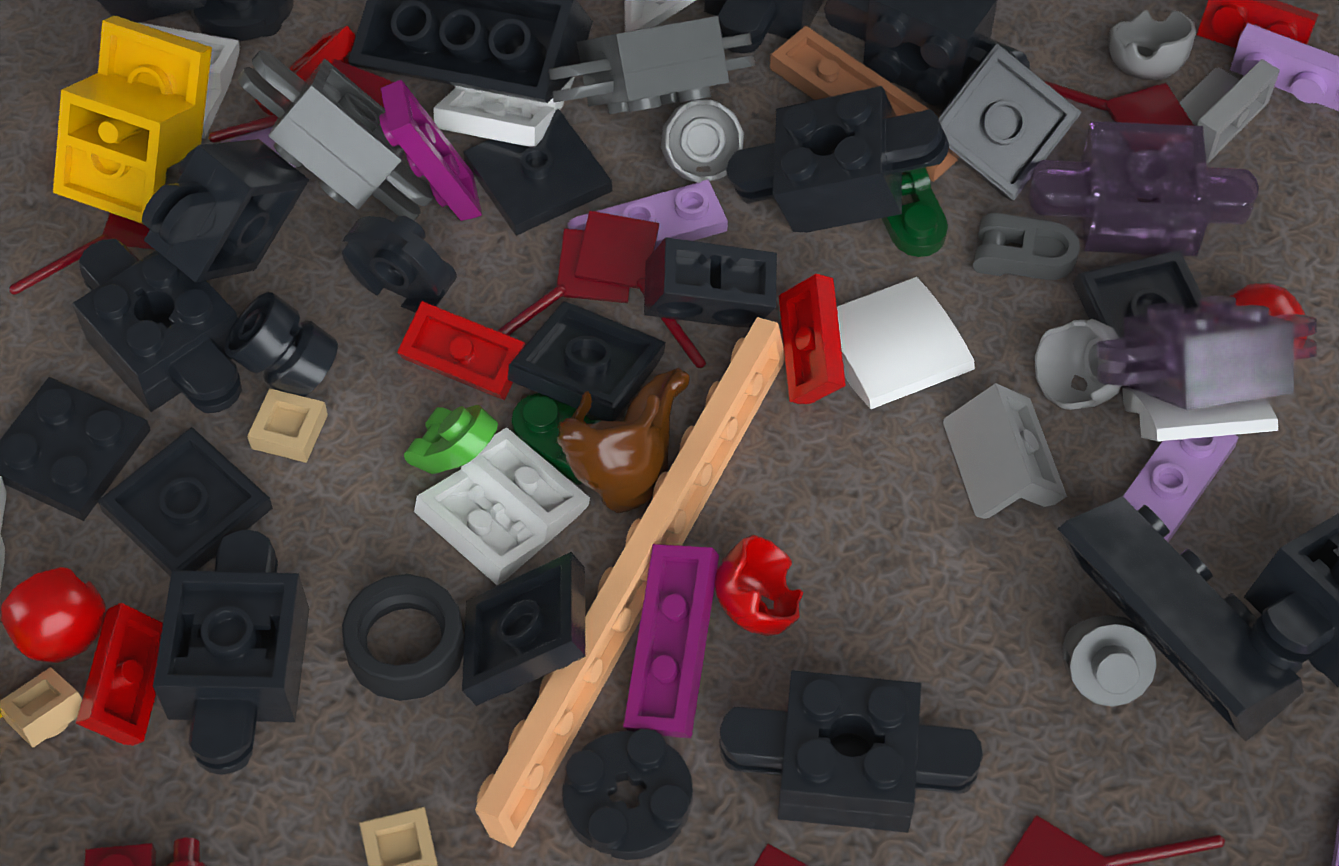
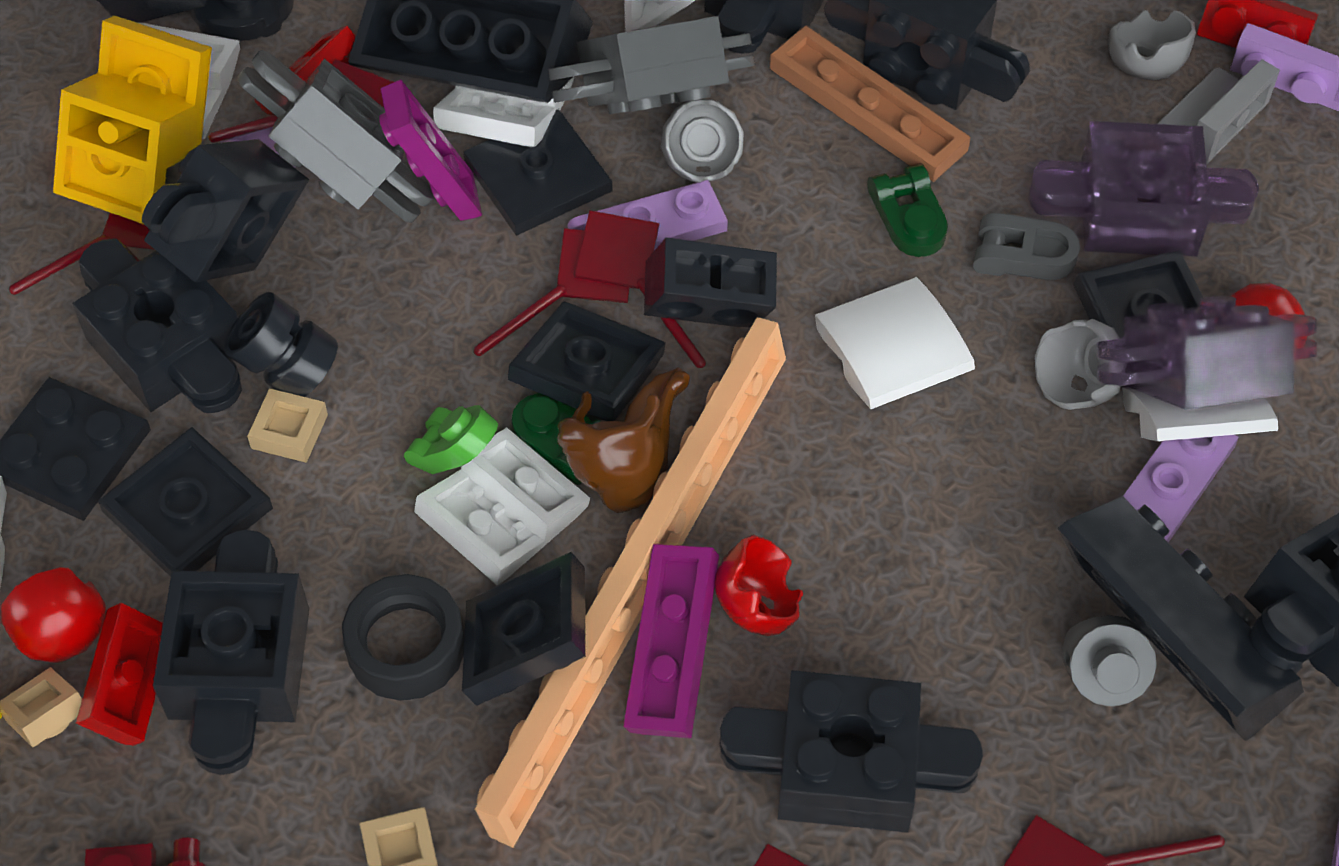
(397, 259): black plate -> none
(460, 350): red plate -> none
(610, 825): black plate -> none
(811, 340): red plate -> none
(845, 186): black brick -> none
(1002, 452): light grey panel -> none
(1005, 121): plate -> none
(1144, 106): dark red piece -> none

